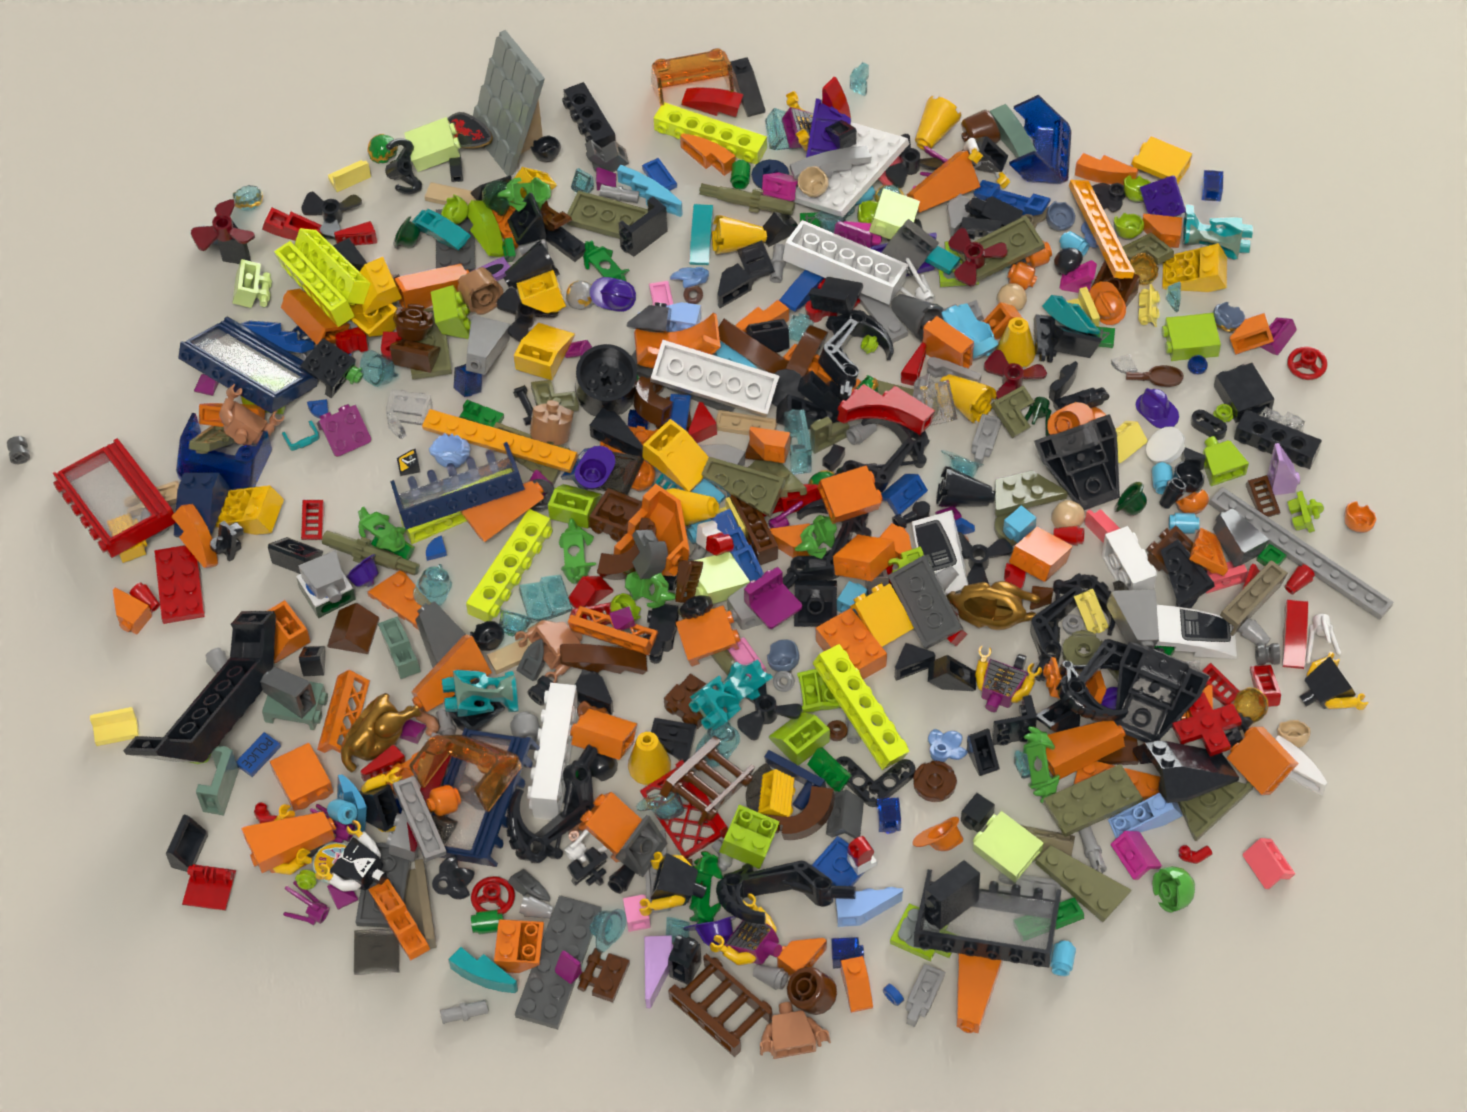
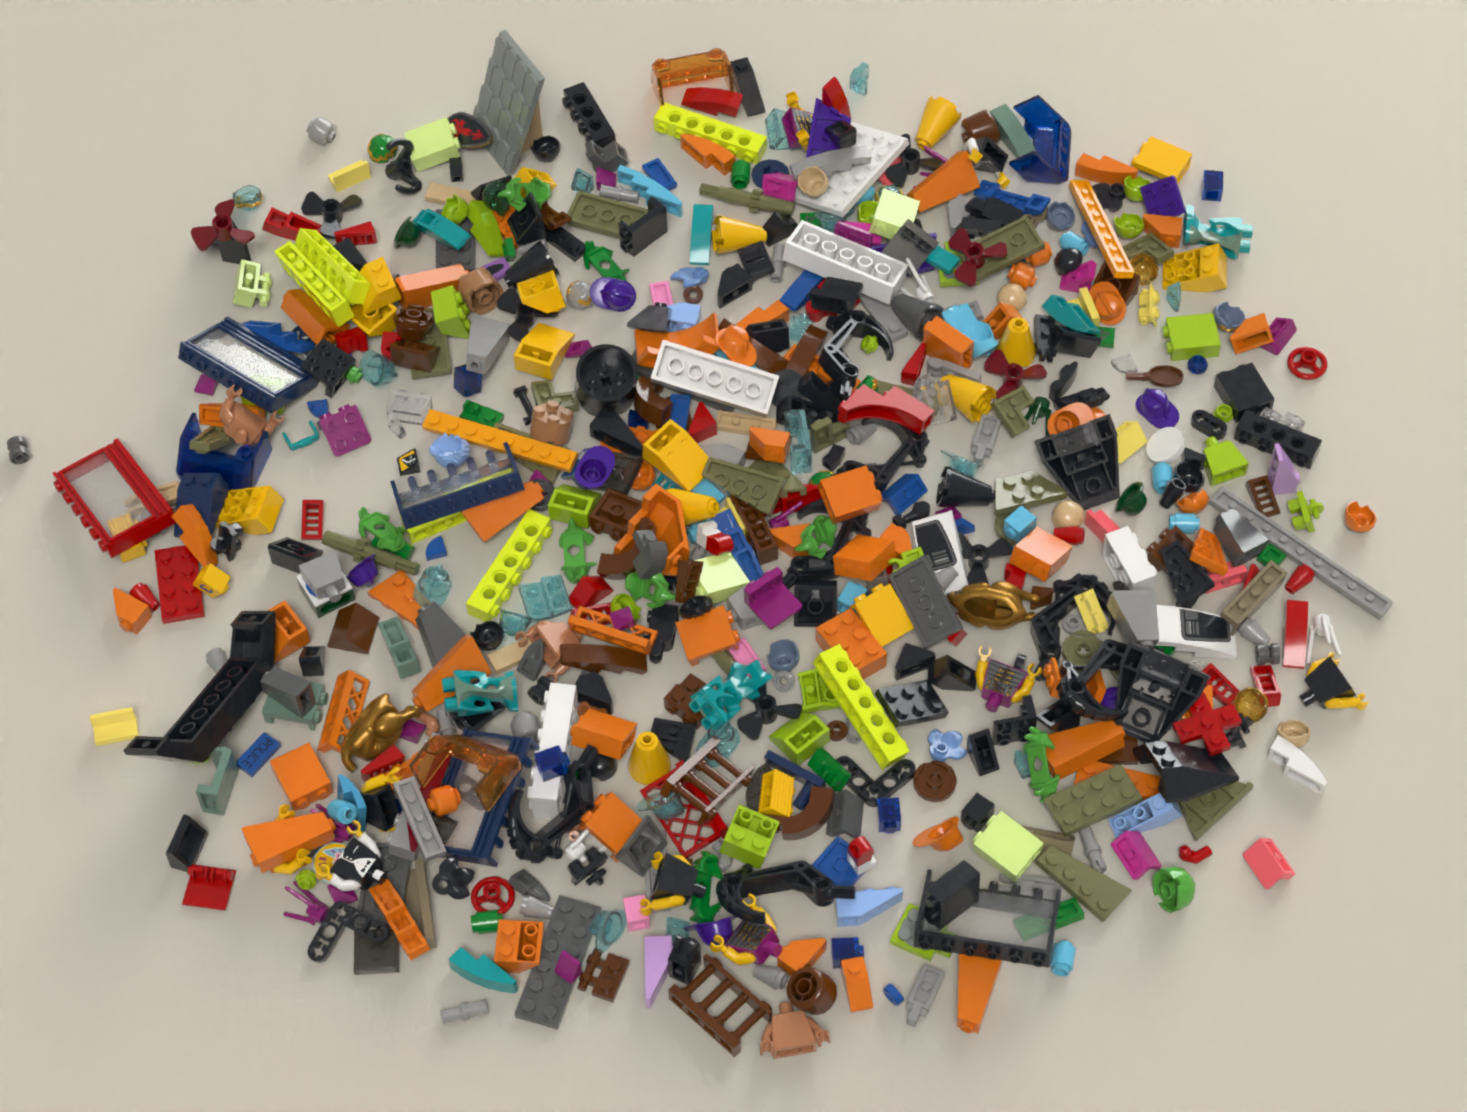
(212, 581): none -> yellow brick
(262, 813): red arm -> none
(321, 130): none -> light grey head
(346, 921): none -> black beam
(551, 763): none -> clear blue brick
(621, 879): black cone -> none
(736, 345): none -> orange piece
(911, 703): none -> black plate
(1262, 760): orange brick -> none

